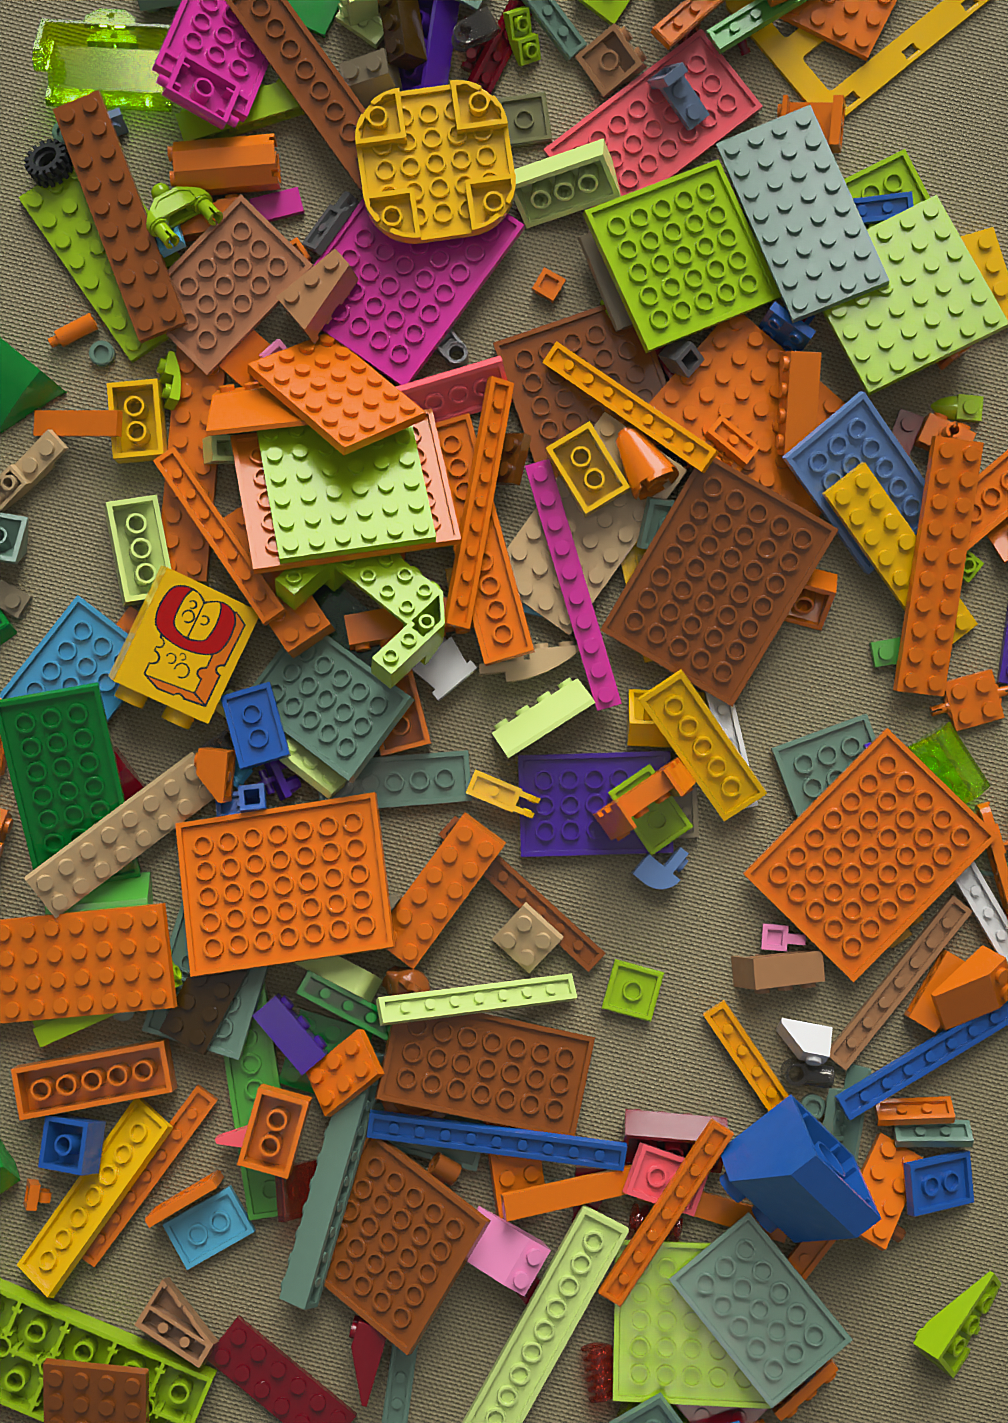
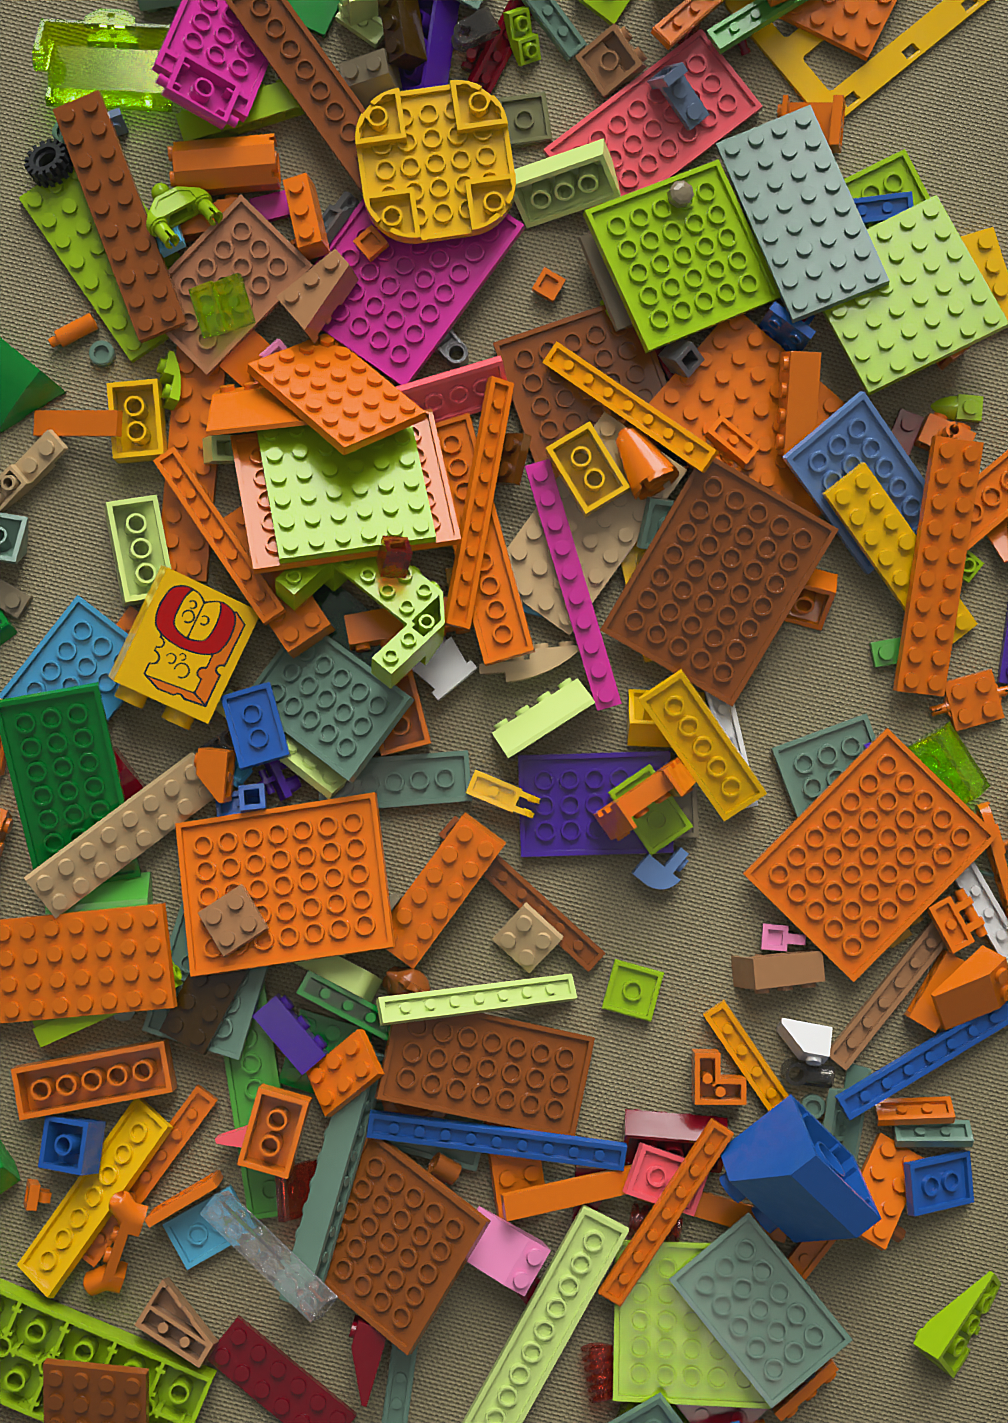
(130, 1220): none -> orange plate
(222, 306): none -> clear neon green slope
(233, 920): none -> medium nougat plate
(269, 1255): none -> clear brick
(306, 216): none -> orange brick
(371, 243): none -> orange plate
(394, 557): none -> clear red brick
(680, 194): none -> dark tan tile
(711, 1086): none -> orange brick
(951, 924): none -> orange plate

